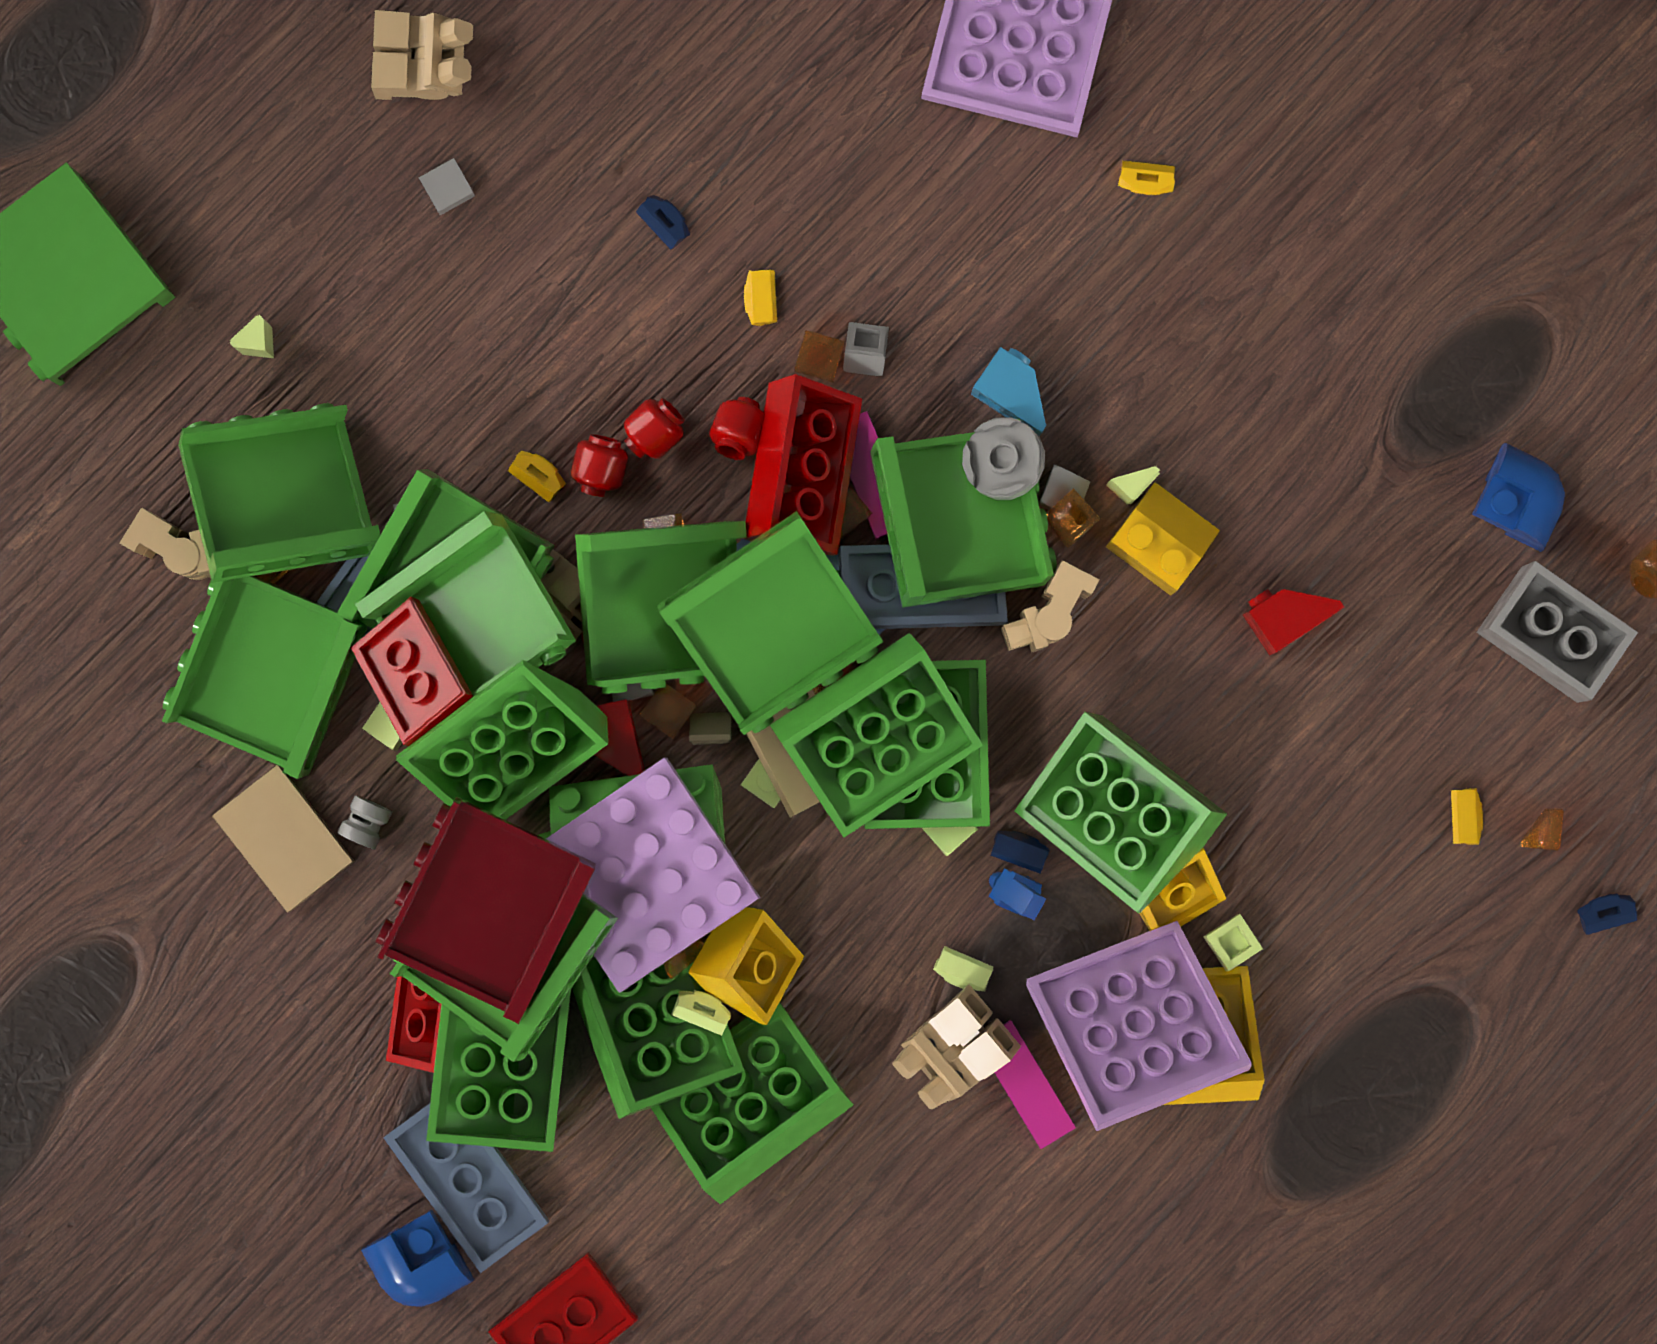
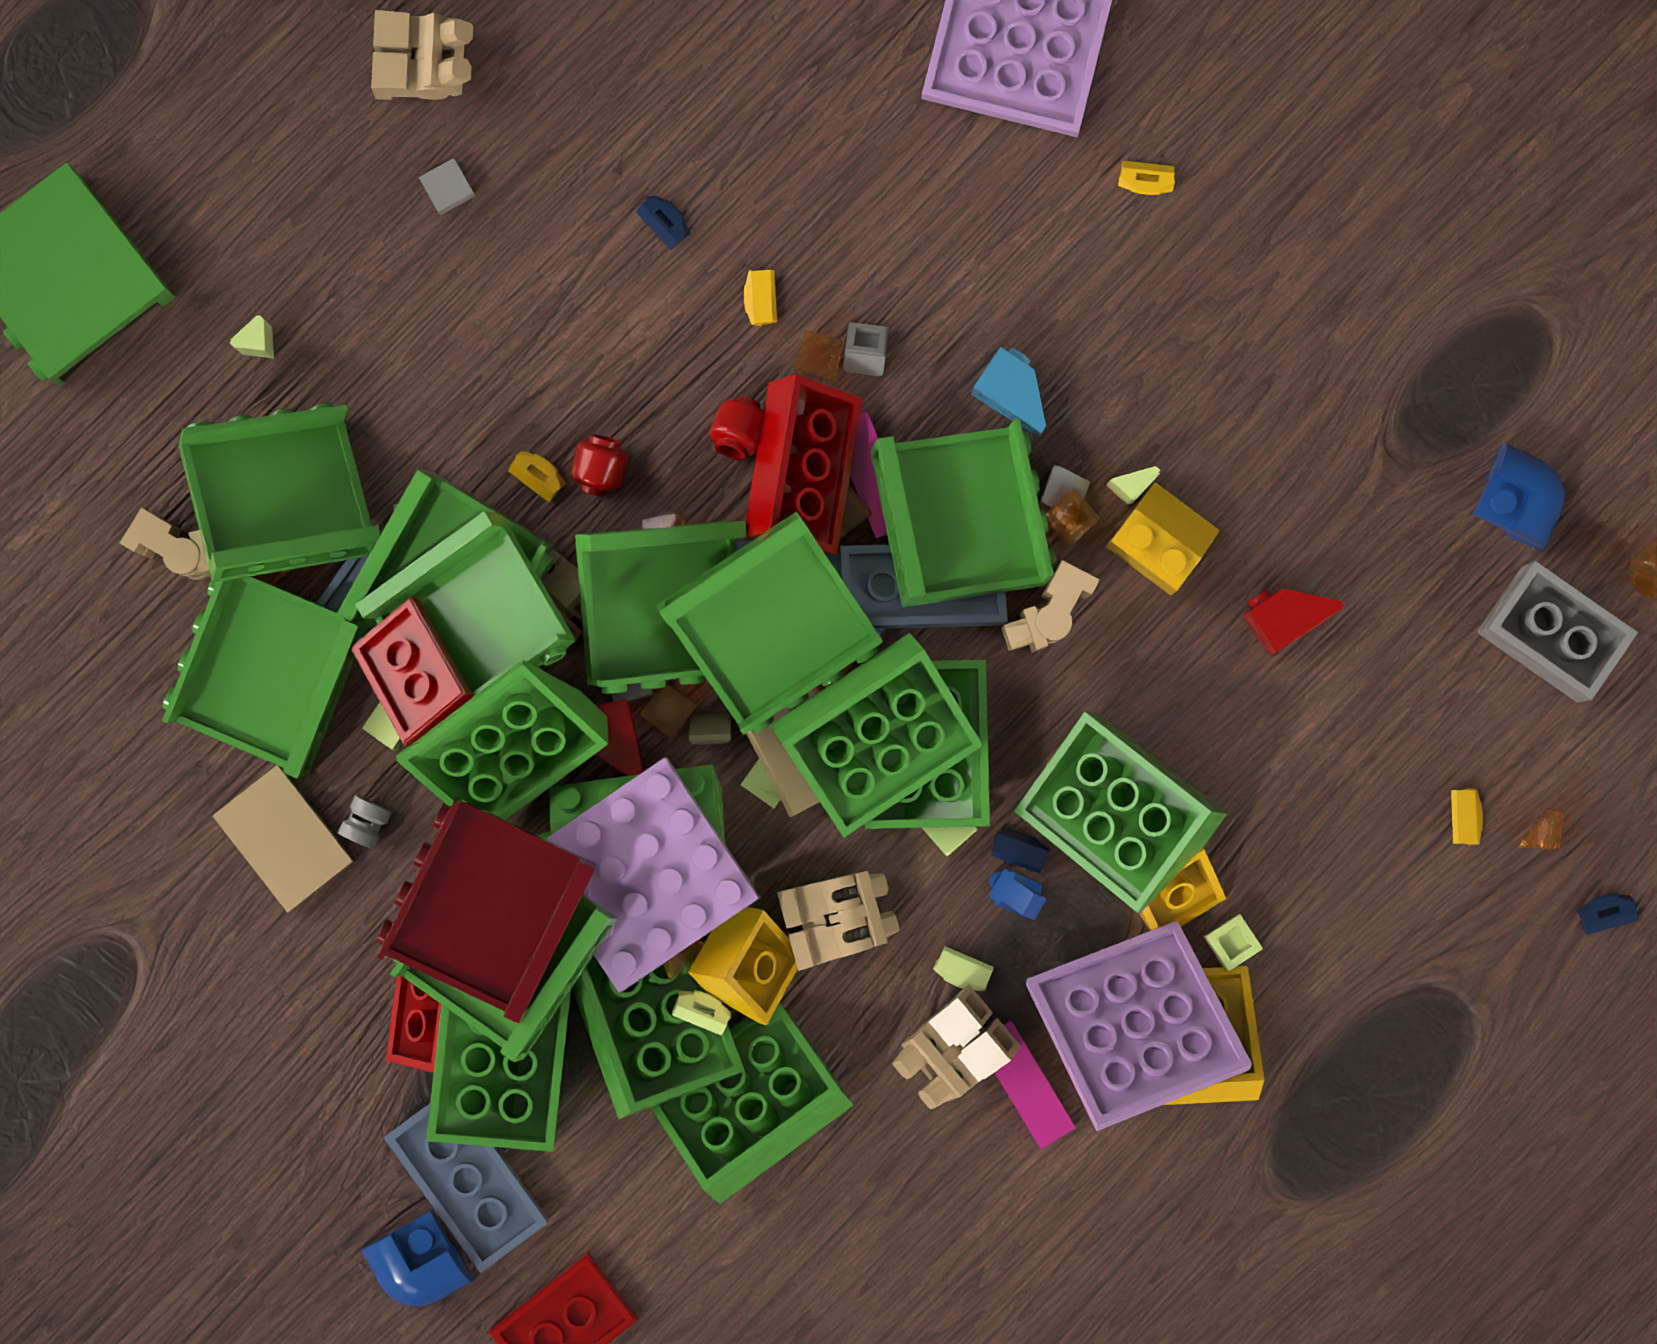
(653, 428): red head -> none
(852, 913): none -> tan hips
(1003, 458): light grey tile -> none

